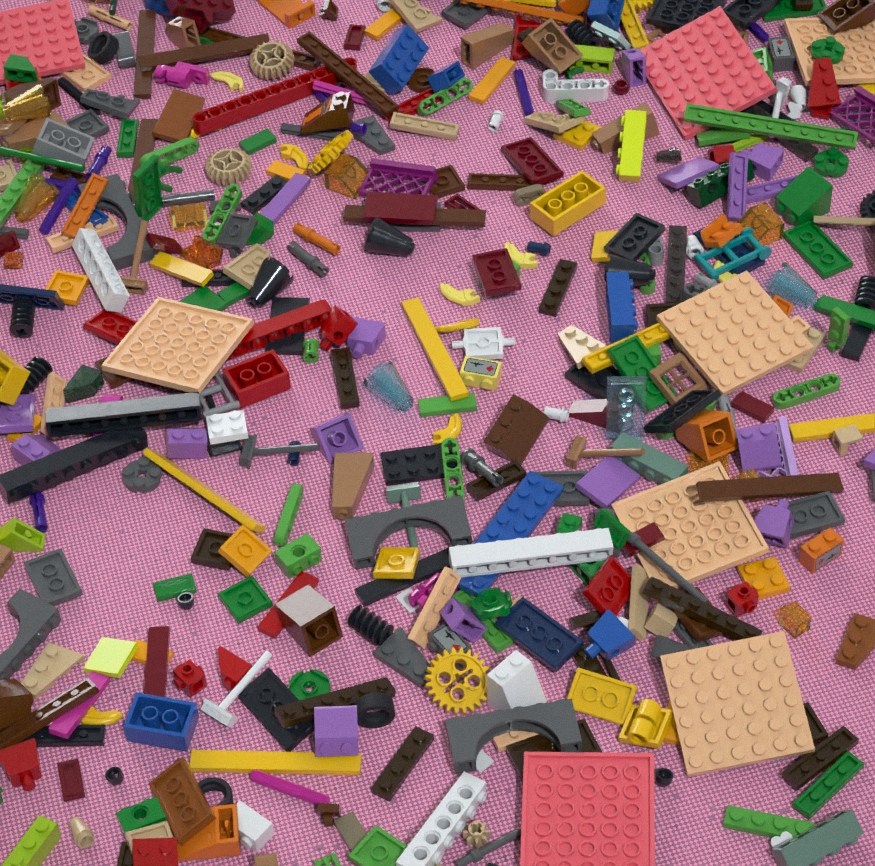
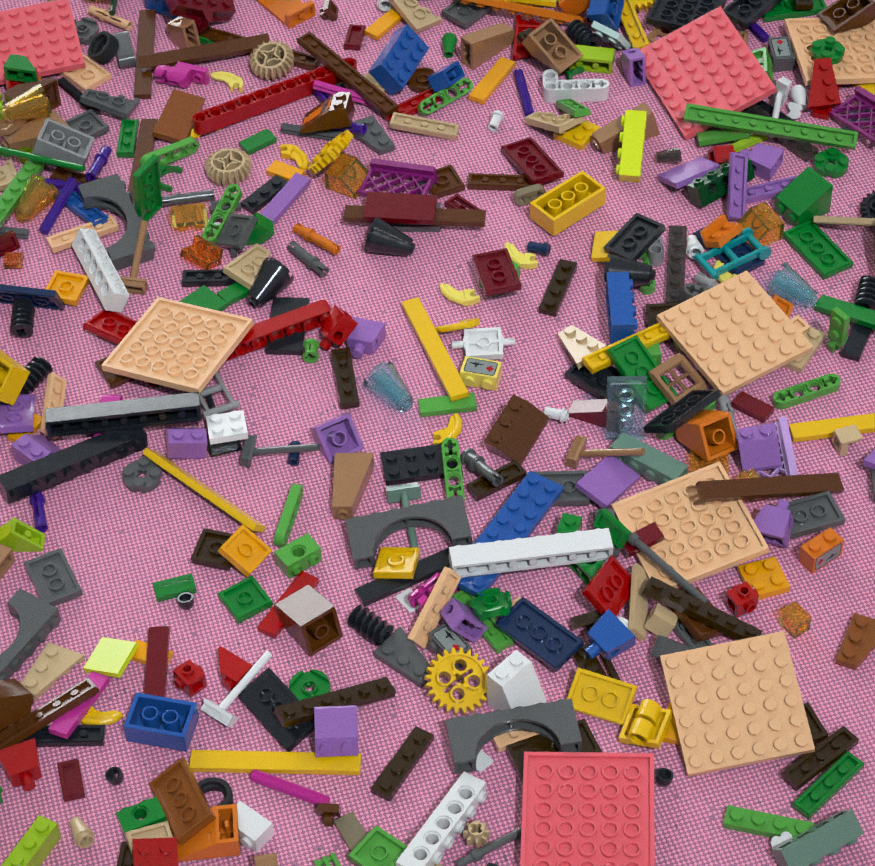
(83, 384): clear green slope -> none
(85, 205): orange tile -> none
(163, 243): dark red tile -> none
(181, 269): yellow tile -> none
(256, 378): red brick -> none
(375, 701): black tyre -> none
(449, 44): none -> green cone
(621, 87): dark red plate -> none

